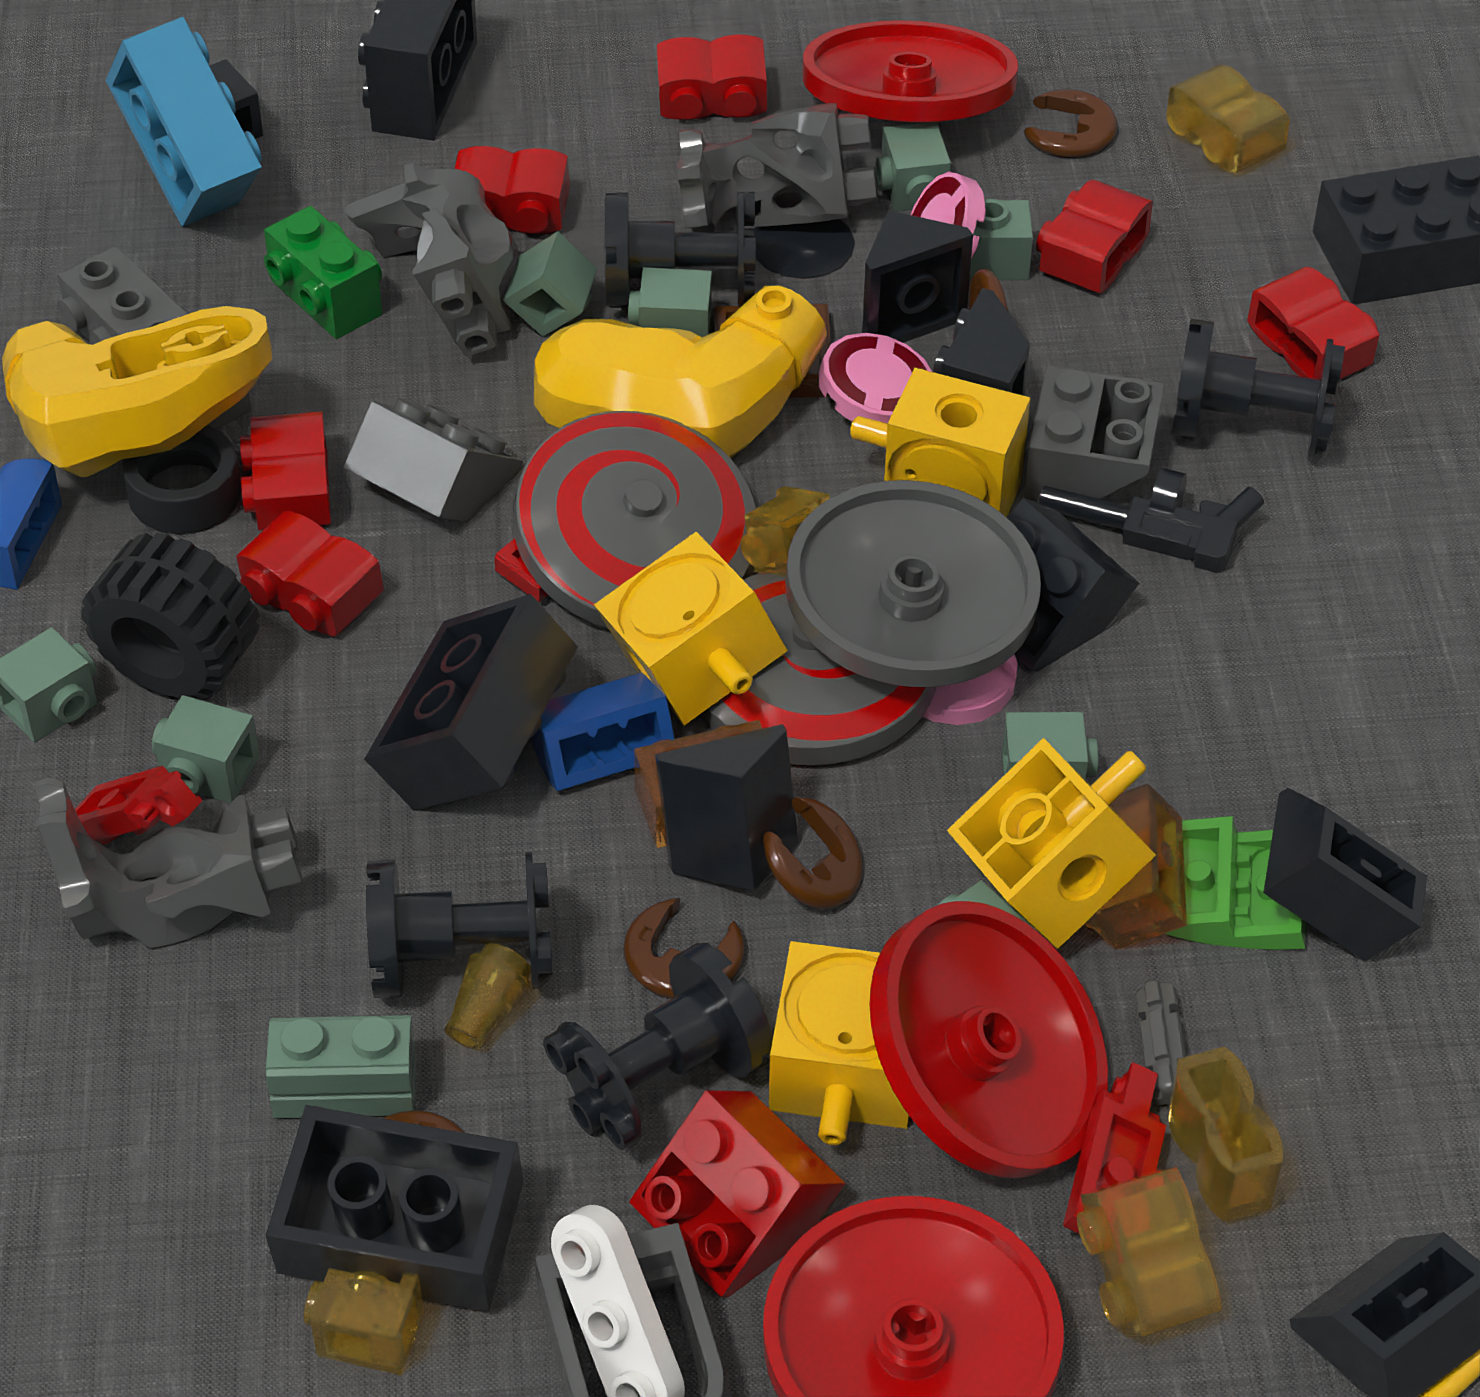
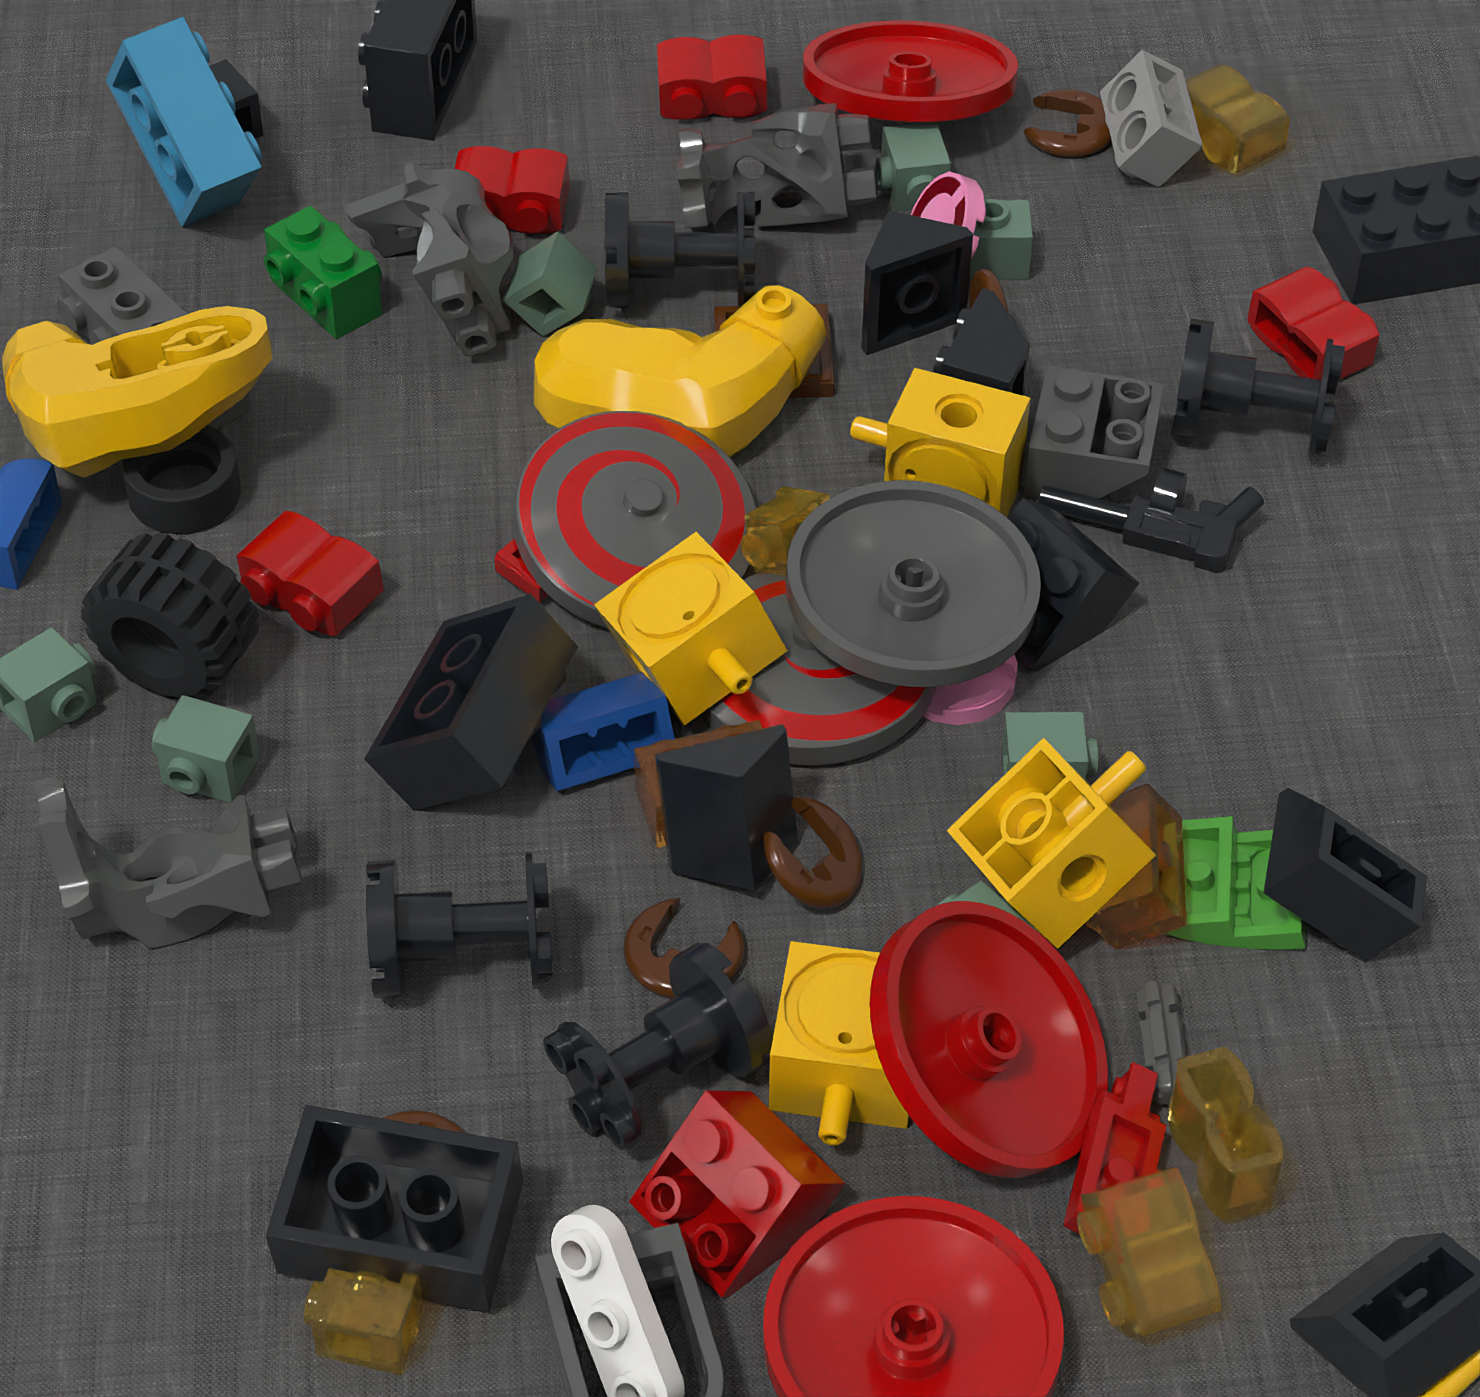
(136, 804): red hinge -> none
(286, 467): red brick -> none
(341, 1064): sand green brick -> none
(431, 458): slope -> none
(488, 992): clear yellow cone -> none
(673, 300): sand green brick -> none
(804, 248): black sticker -> none
(867, 374): bright pink tile -> none
(1094, 235): red brick -> none
(1150, 119): none -> light grey brick

